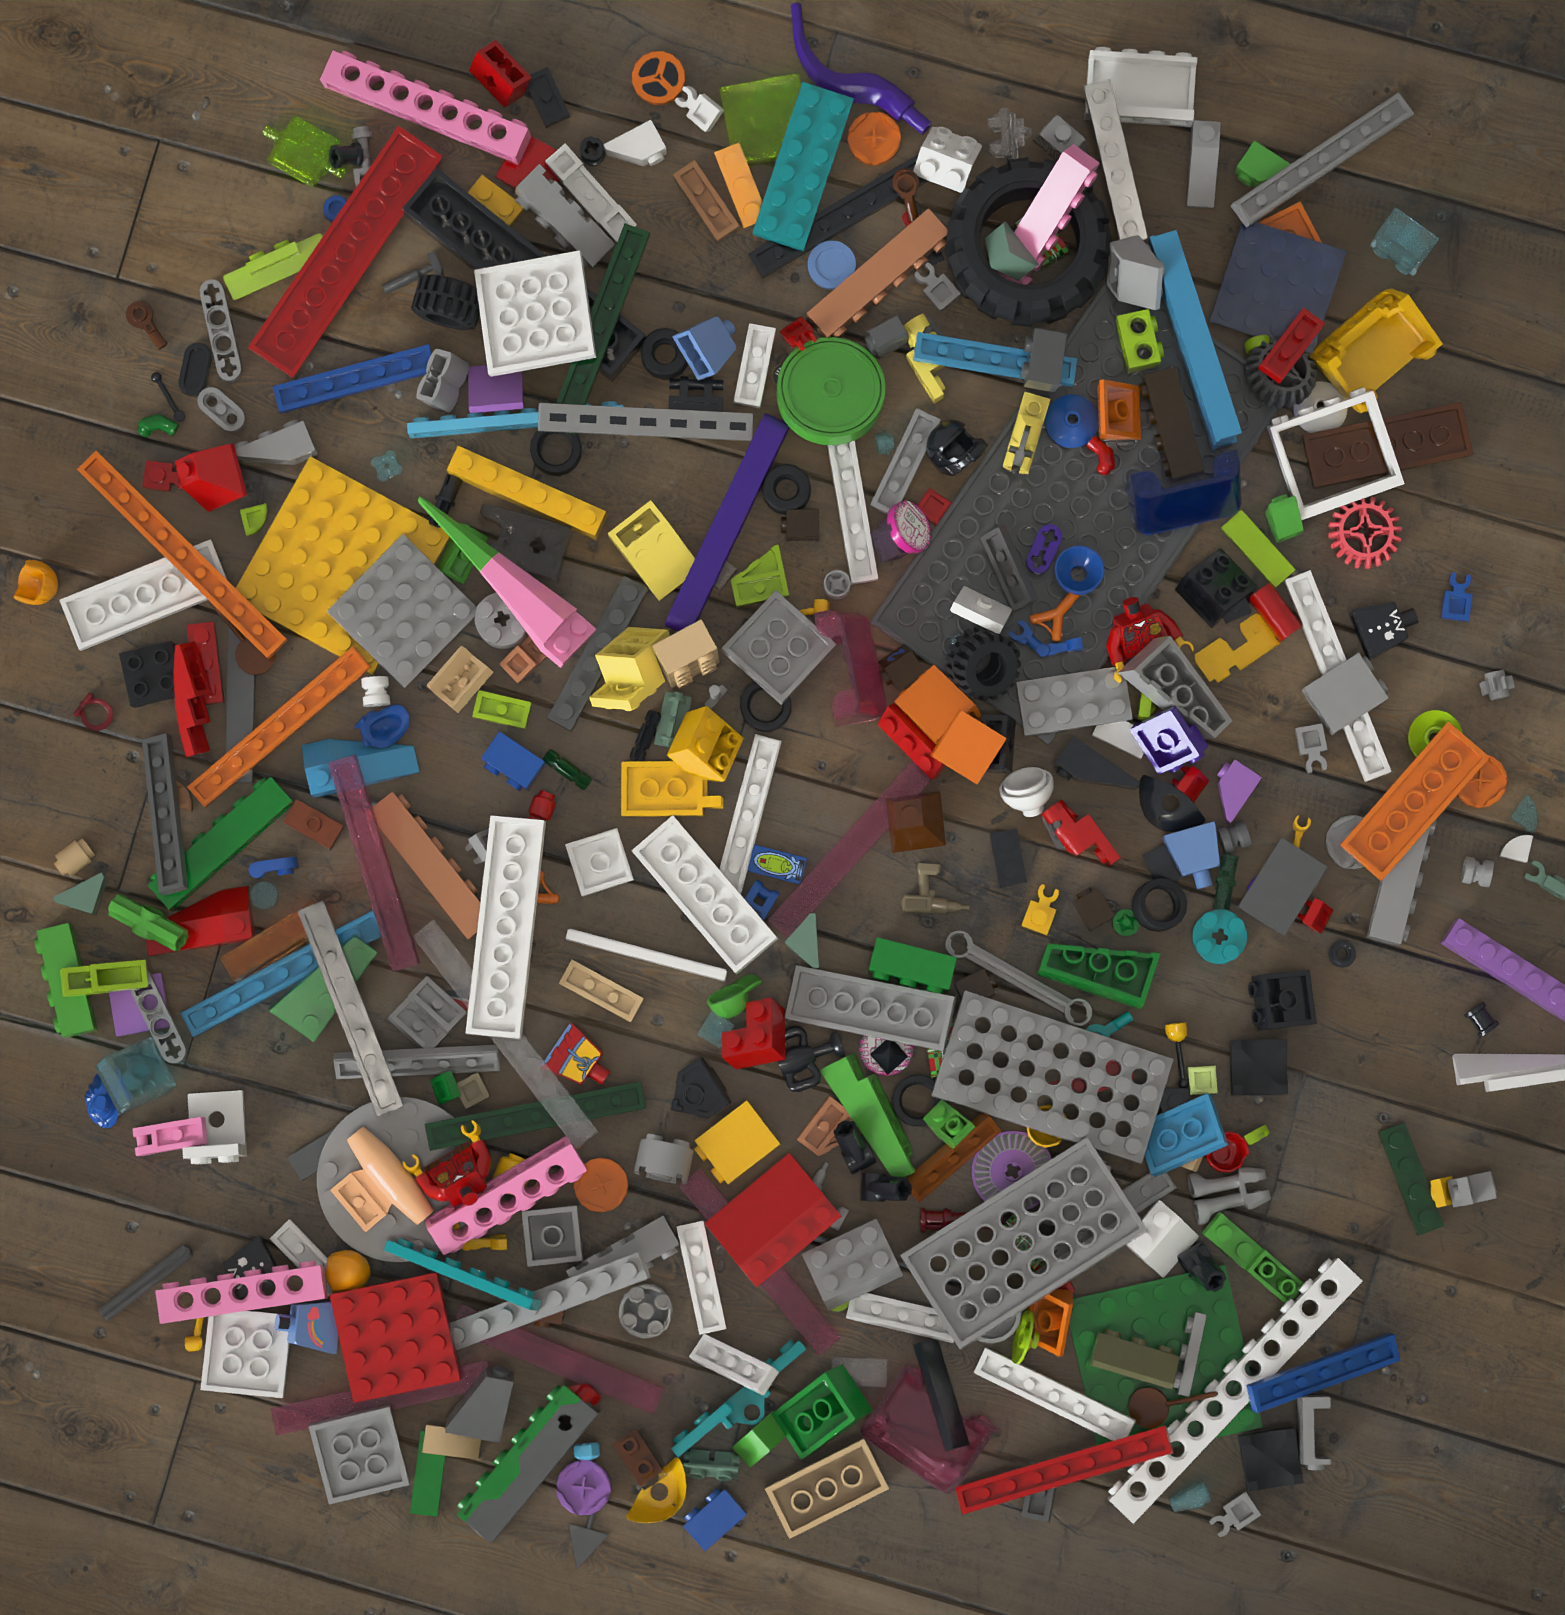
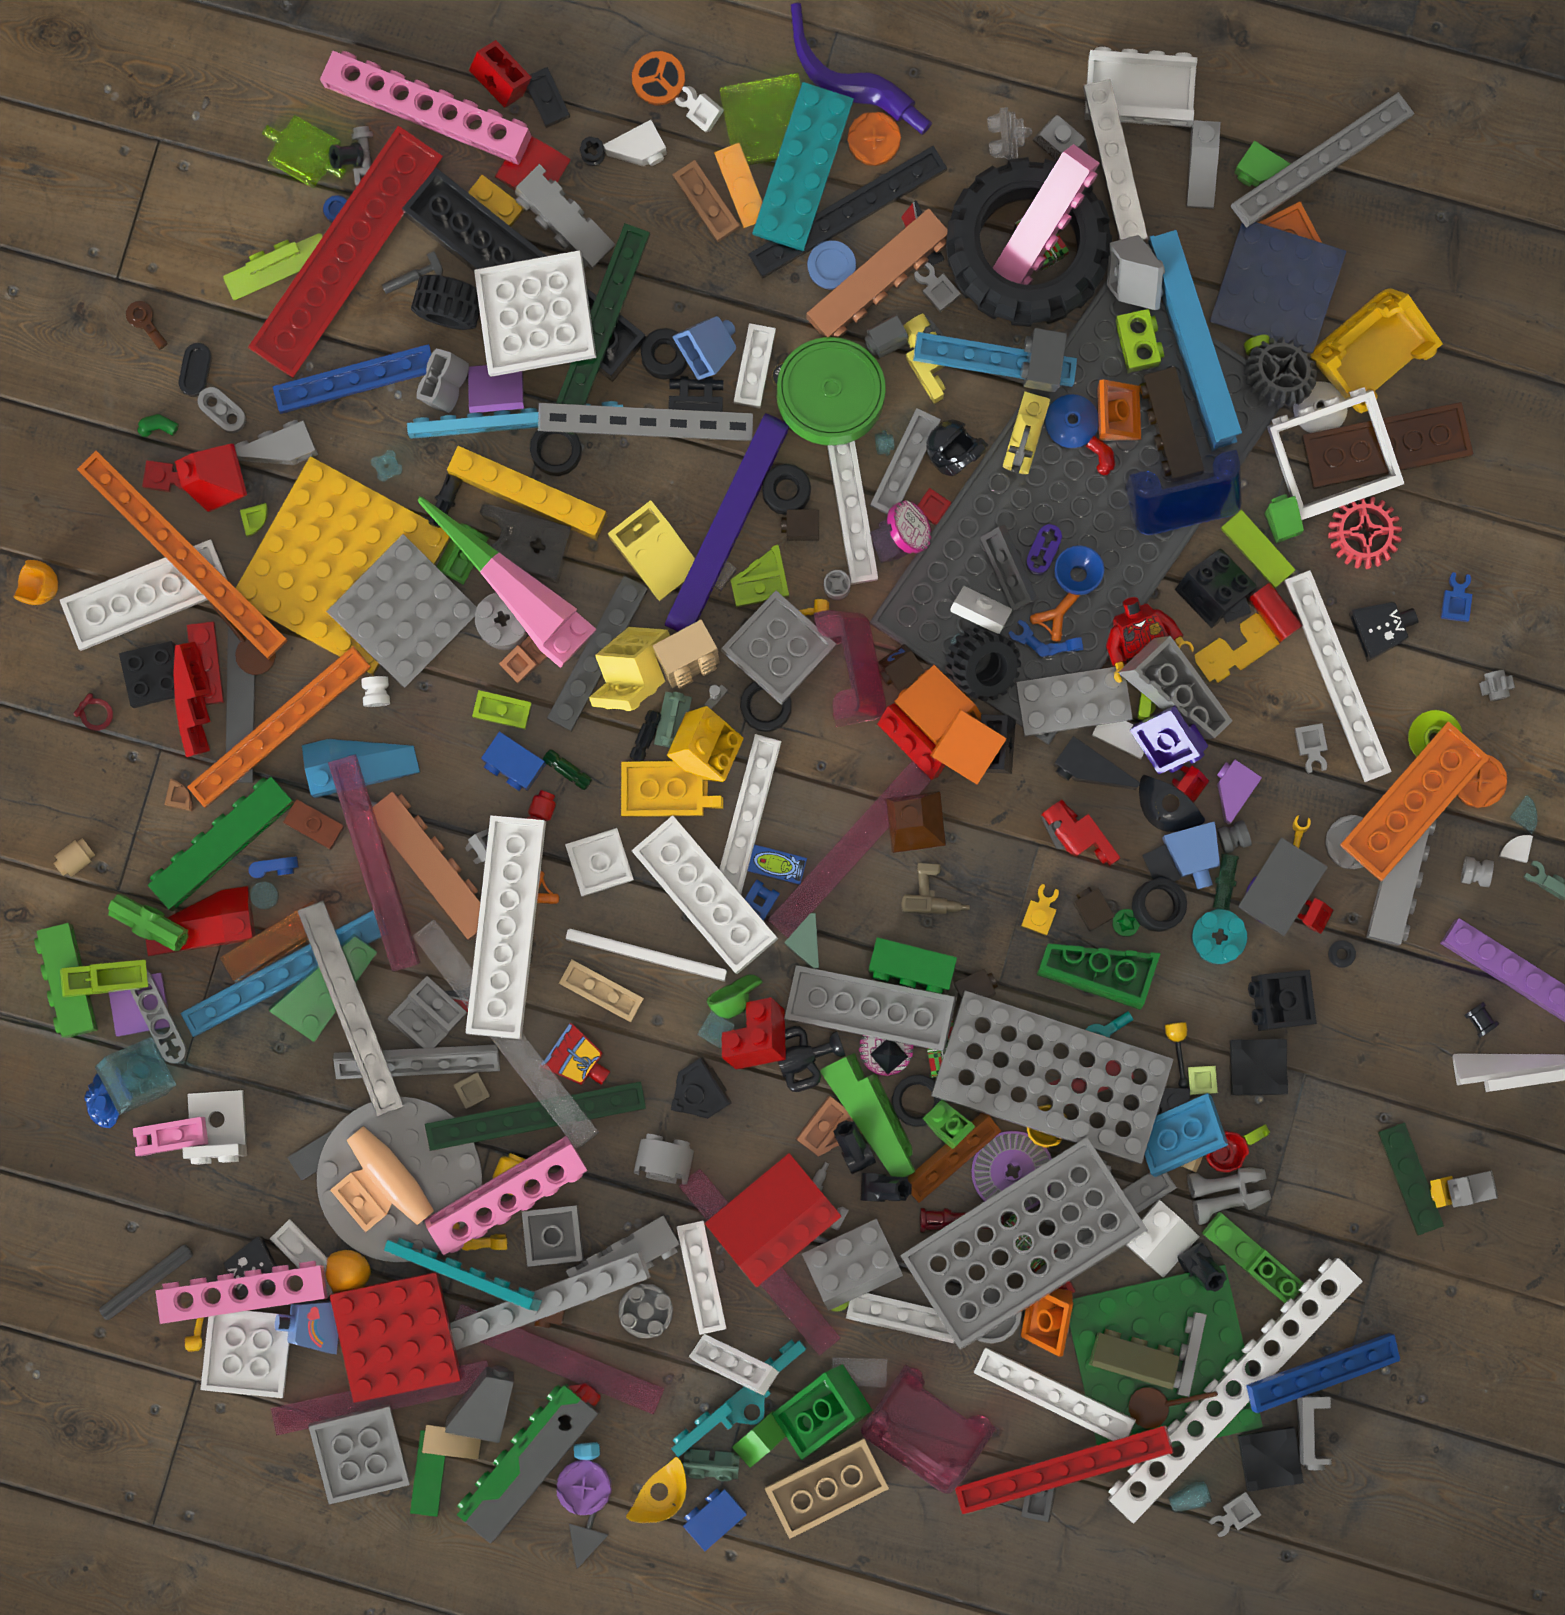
(85, 895): sand green slope -> none
(165, 814): dark grey plate -> none
(178, 415): black hinge -> none
(219, 331): light grey beam -> none
(383, 727): blue hat -> none
(445, 1088): green tile -> none
(457, 1174): red torso -> none
(459, 679): tan bracket -> none
(588, 192): white slope -> none
(602, 1185): orange tile -> none
(639, 1459): reddish brown hips -> none
(736, 1143): yellow brick -> none
(798, 333): red plate -> none
(906, 183): reddish brown plate -> none
(941, 1394): black tile -> none
(947, 158): white bracket -> none
(1008, 253): sand green slope -> none
(1008, 858): black plate -> none
(1018, 978): light grey piece -> none
(1024, 1337): lime dish -> none
(1027, 790): white piece -> none
(1291, 345): red plate -> none
(1345, 693): light grey panel -> none
(1404, 242): clear light blue brick -> none

